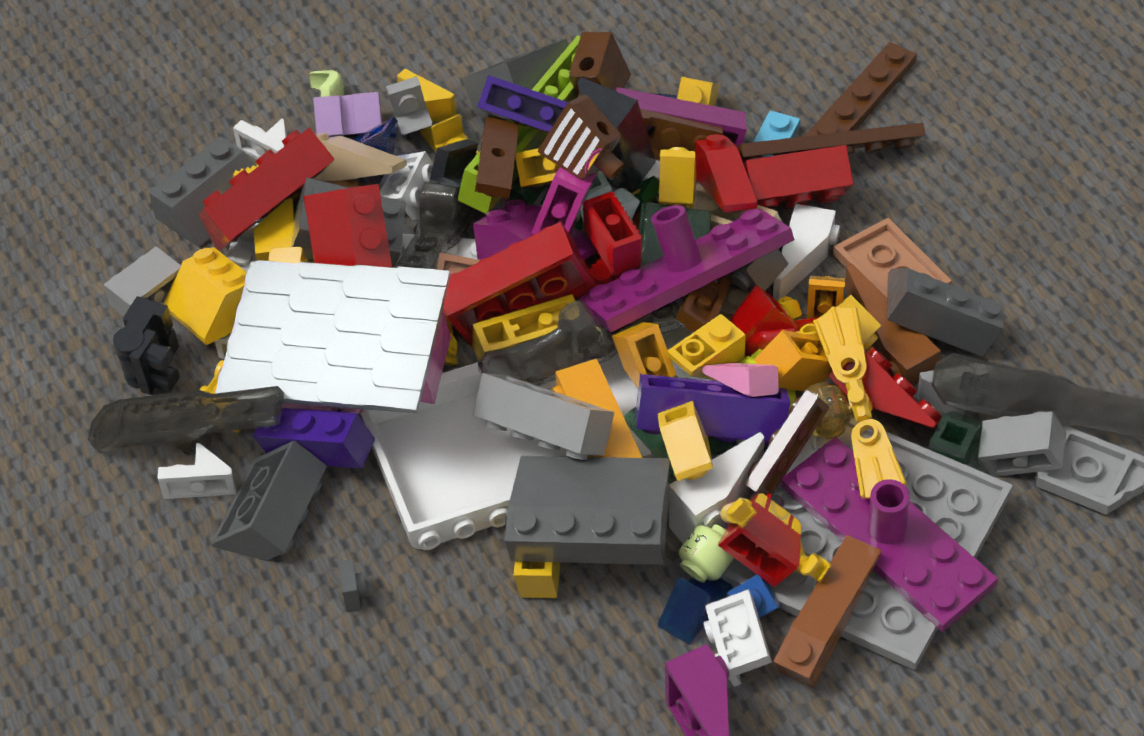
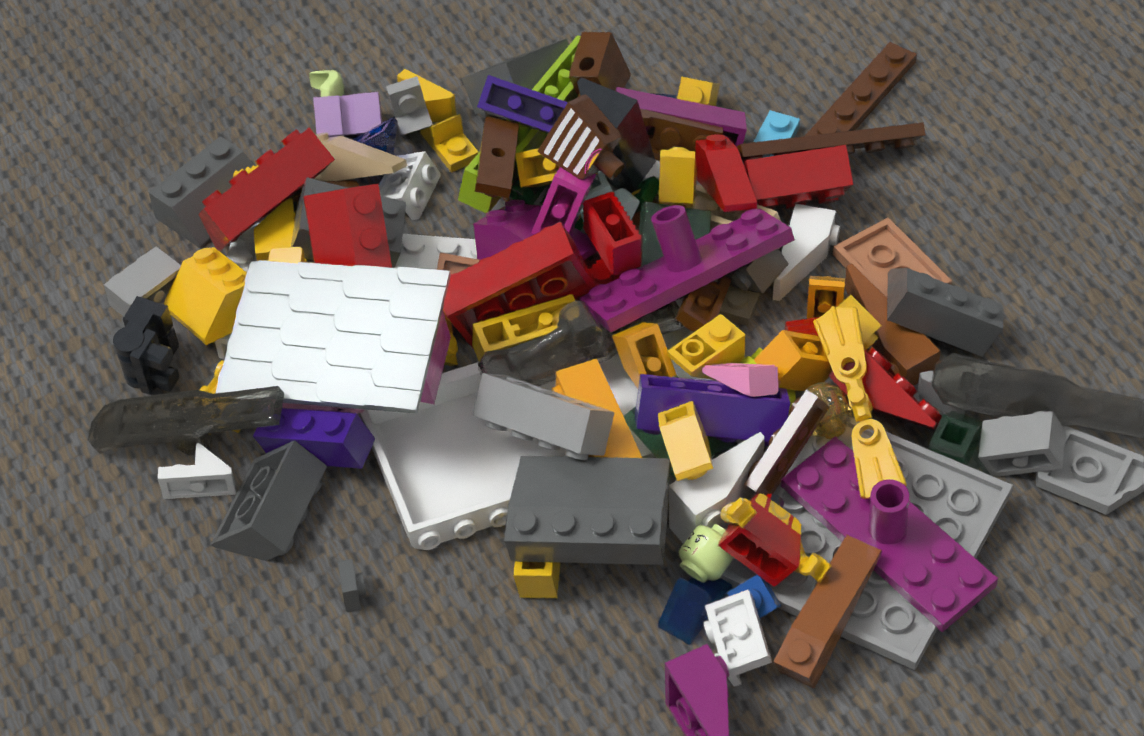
(256, 141): white slope -> none
(439, 228): clear smoke piece -> none
(451, 161): black panel -> none
(764, 318): red torso -> none

